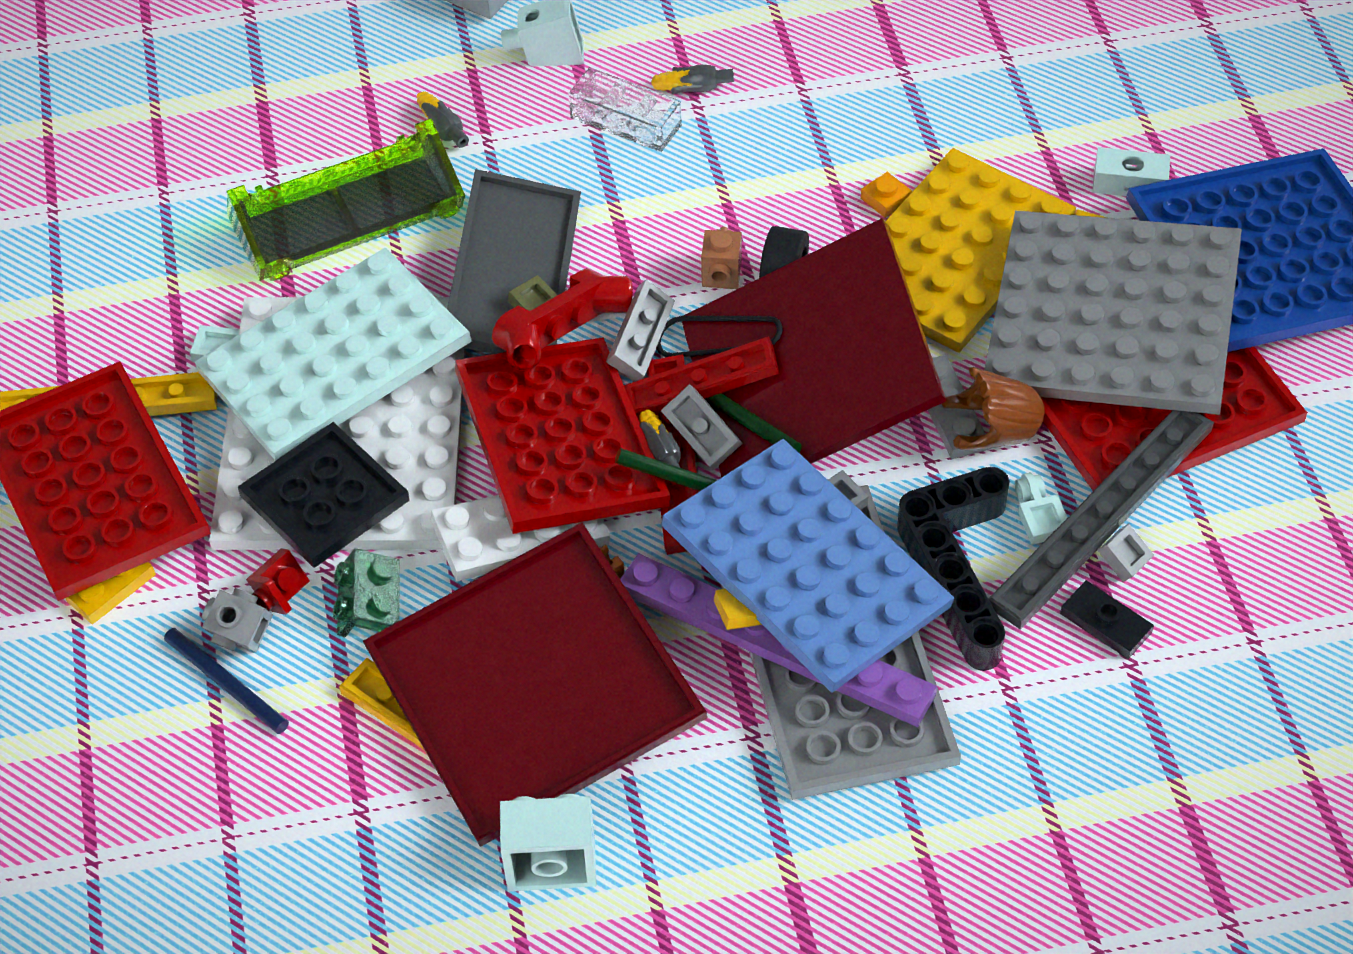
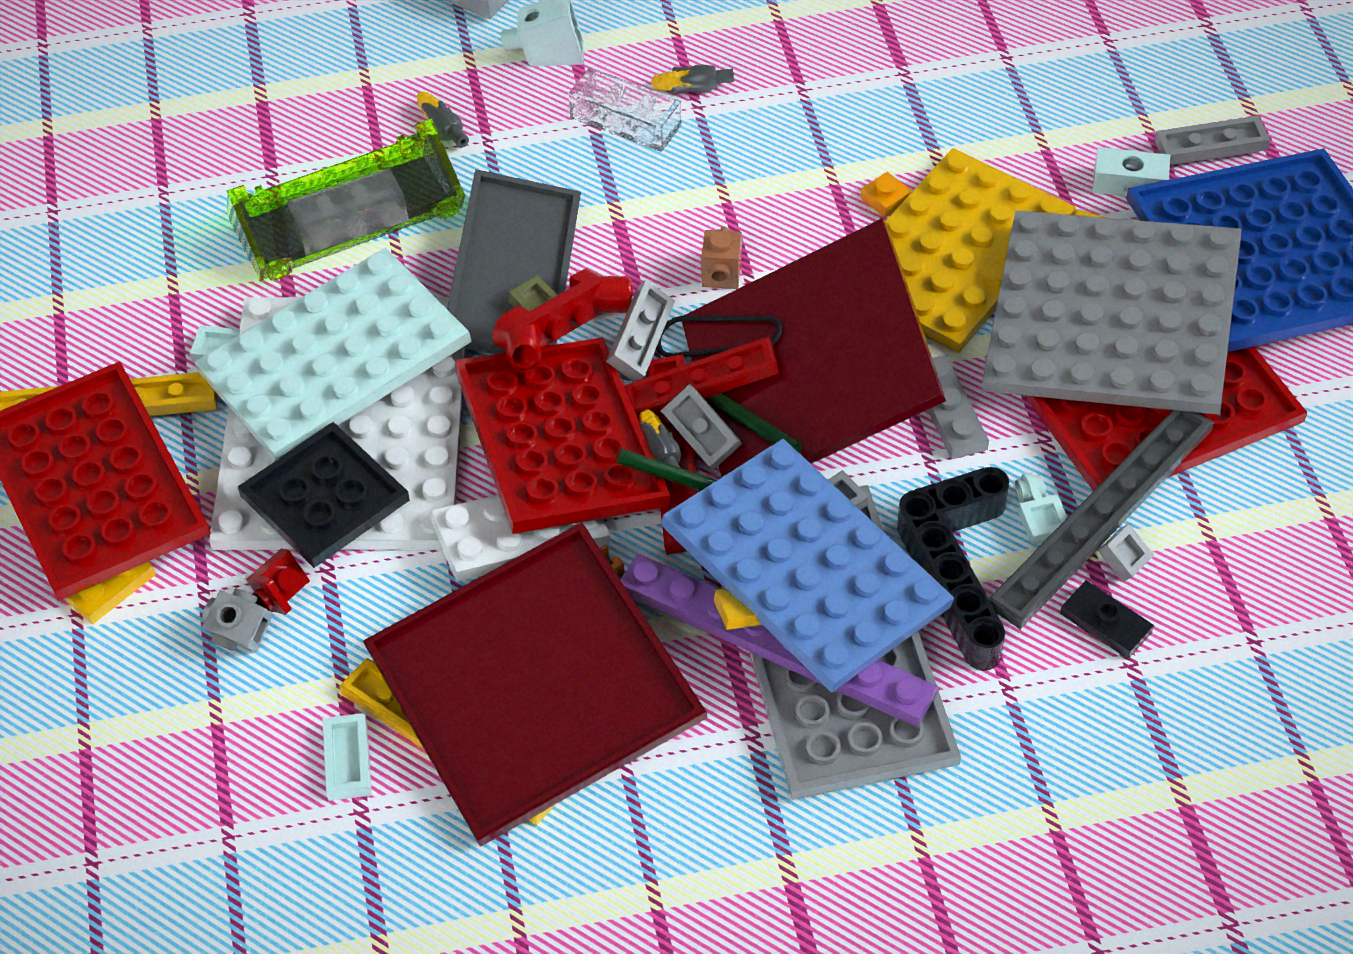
(226, 681): dark blue bar -> none
(346, 757): none -> light aqua tile
(348, 211): none -> clear brick
(367, 592): clear green bracket -> none
(548, 843): light aqua brick -> none
(783, 247): black tyre -> none
(1008, 406): dark orange hair -> none
(1213, 140): none -> light grey plate

